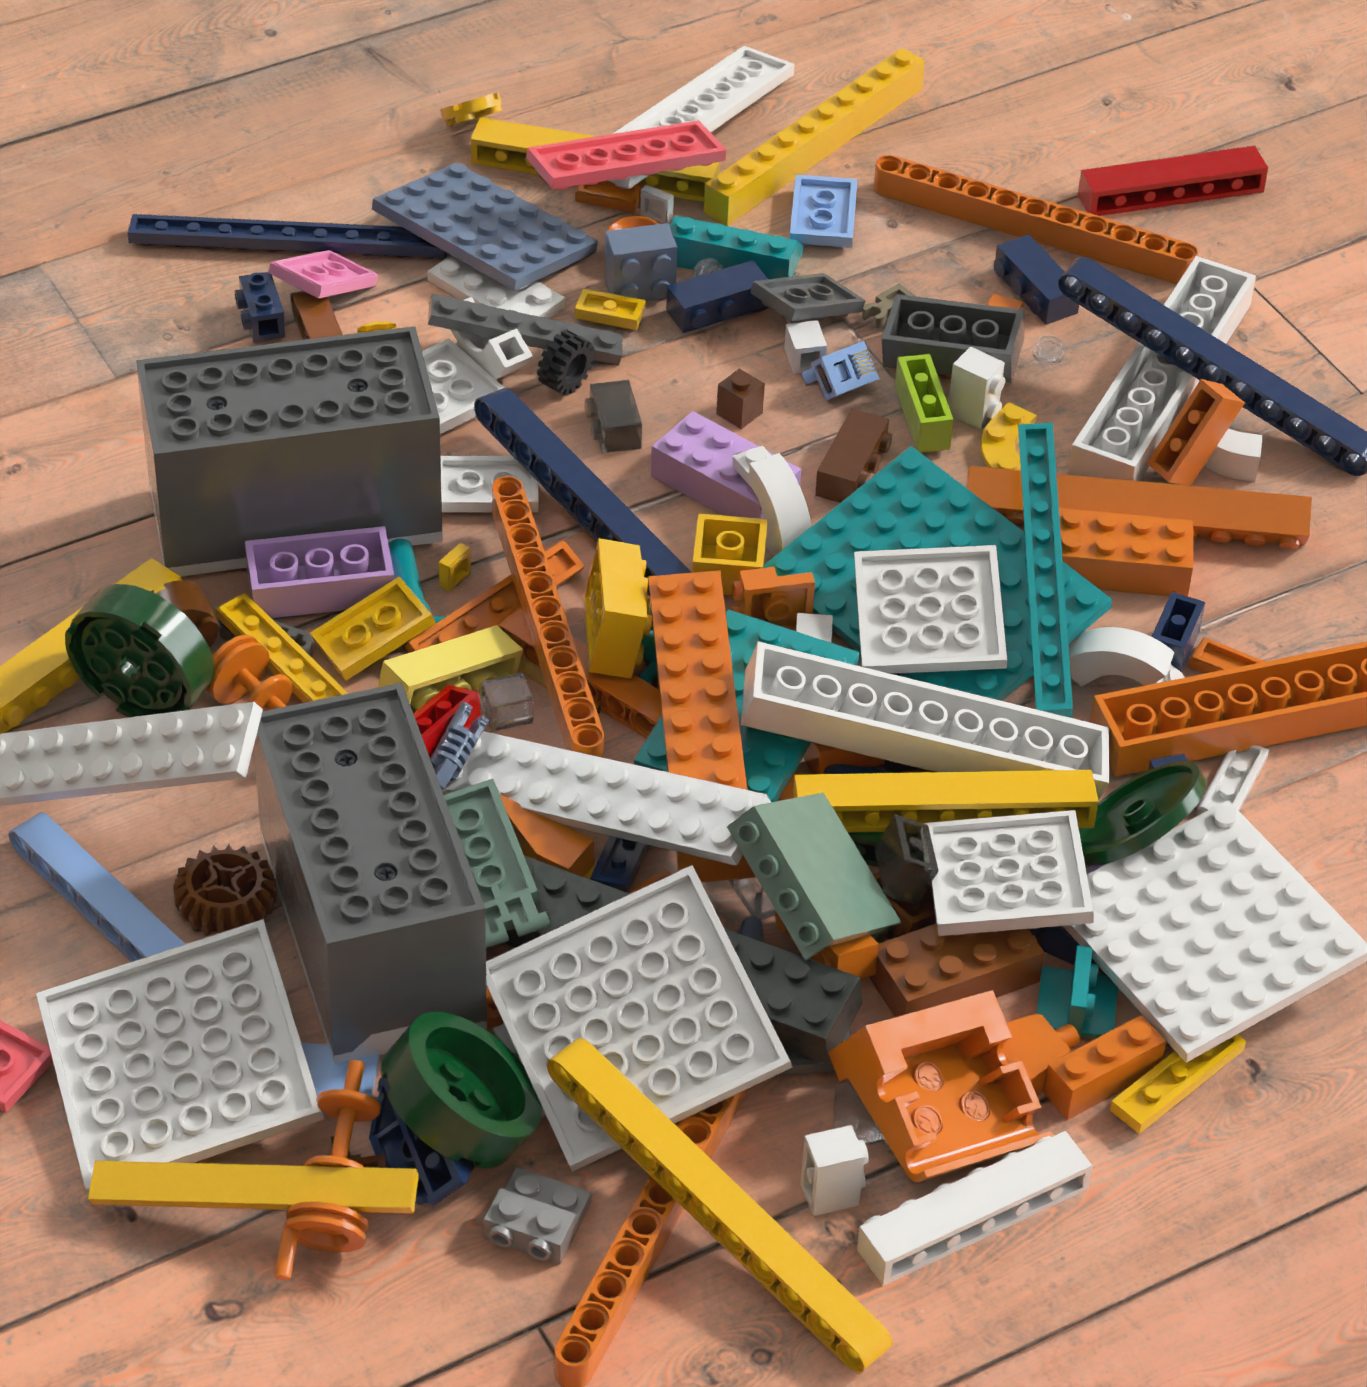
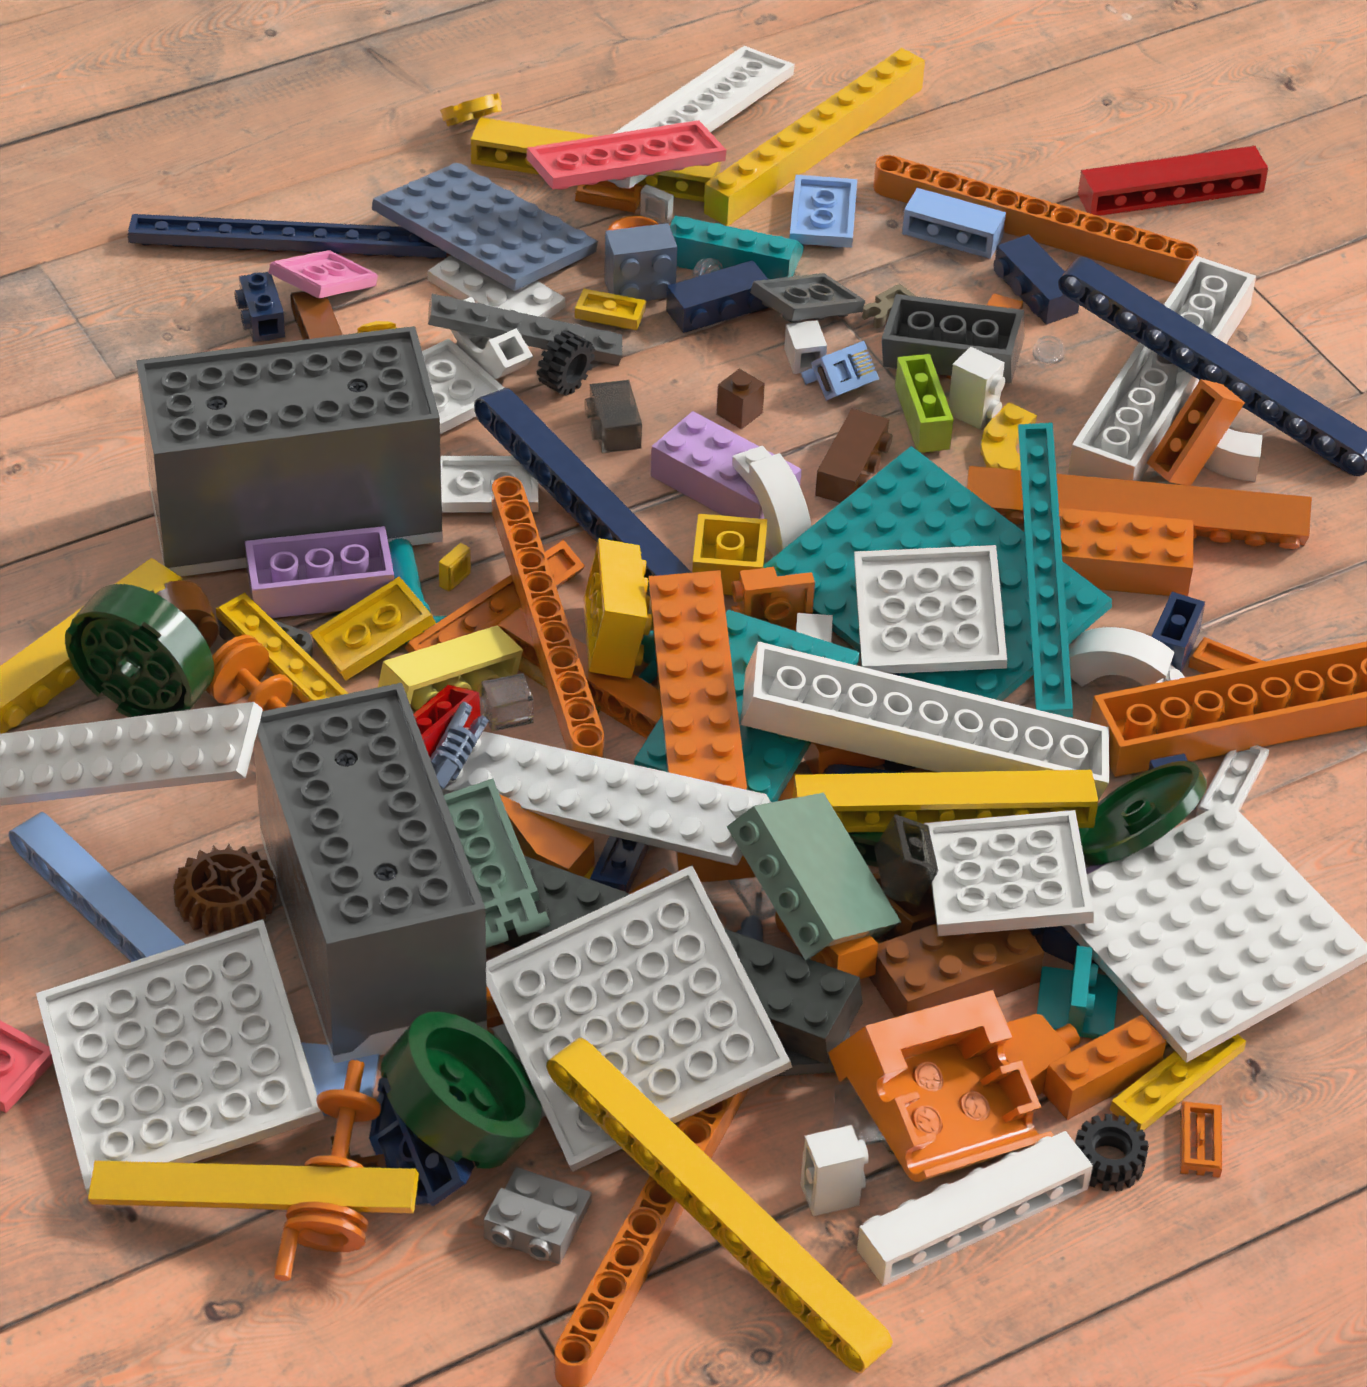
(953, 223): none -> light blue brick
(1117, 1135): none -> black tyre
(1200, 1164): none -> orange tile

